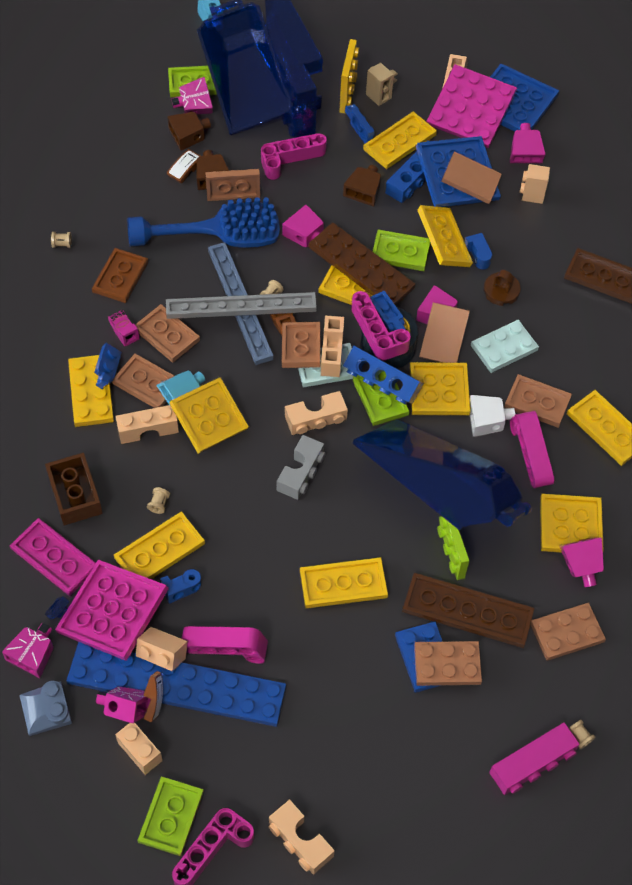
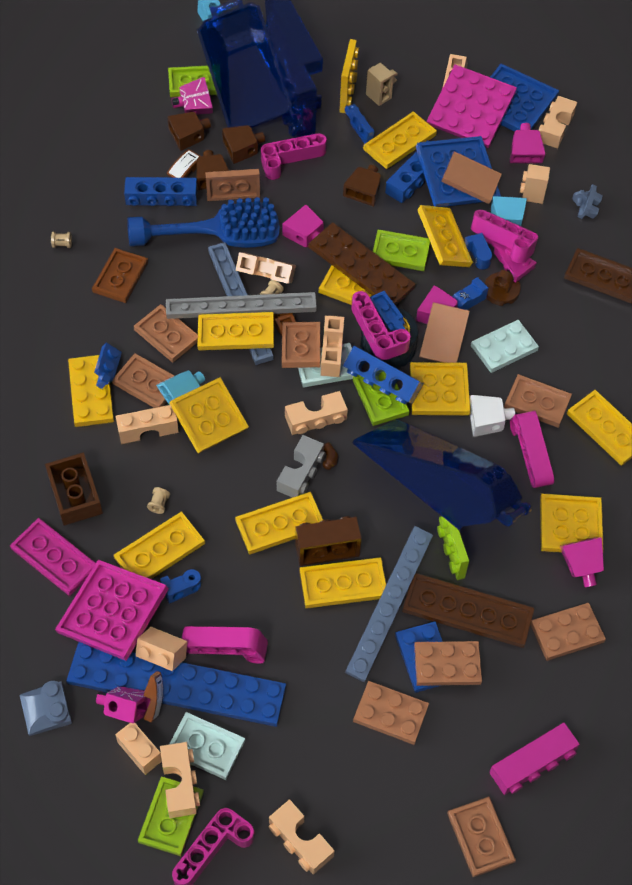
(30, 650): dark pink torso -> none
(58, 608): clear blue plate -> none
(123, 327): dark pink leg -> none
(160, 191): none -> blue brick
(182, 799): none -> light nougat arch
(212, 746): none -> light aqua plate
(235, 331): none -> yellow plate
(241, 142): none -> reddish brown torso
(265, 267): none -> light nougat arch
(276, 522): none -> yellow plate
(327, 540): none -> reddish brown brick
(331, 458): none -> reddish brown arm
(388, 604): none -> sand blue plate
(391, 712): none -> nougat plate
(471, 294): none -> blue leg
(481, 836): none -> nougat tile
(505, 233): none -> dark pink beam
(509, 208): none -> medium azure torso
(517, 269): none -> dark pink wing
(560, 112): none -> light nougat arch
(581, 734): tan bush -> none
(585, 201): none -> sand blue hips

